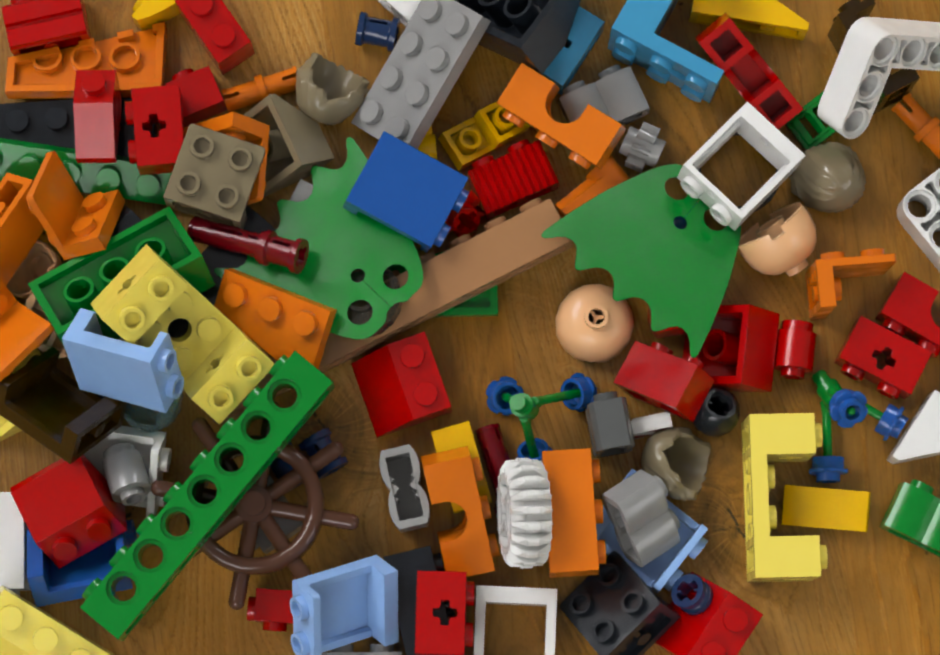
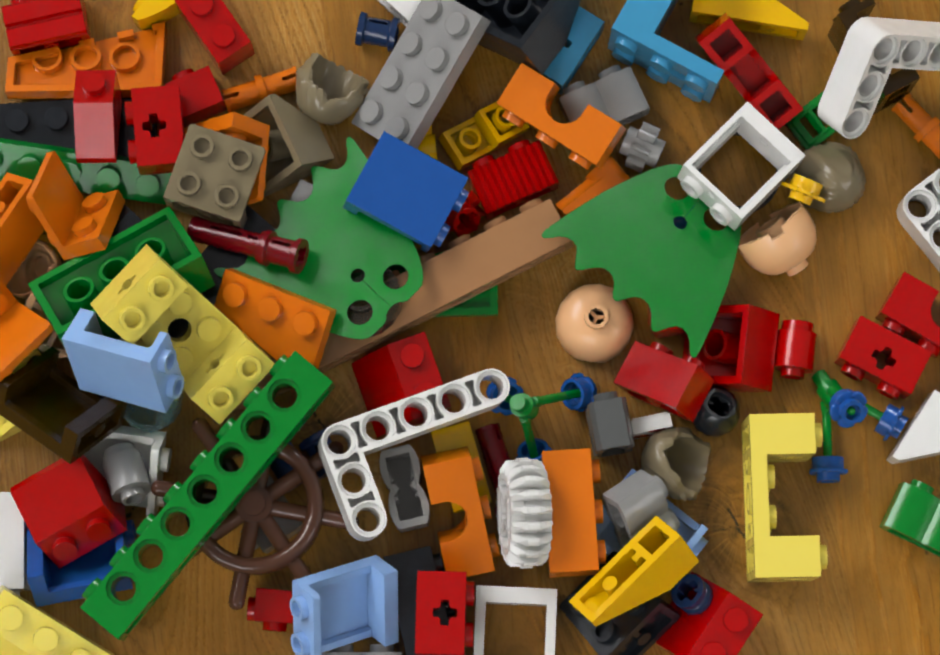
(397, 431): none -> white beam
(636, 574): none -> yellow slope
(804, 189): none -> yellow plate
(824, 276): orange bracket -> none
(826, 508): yellow slope -> none

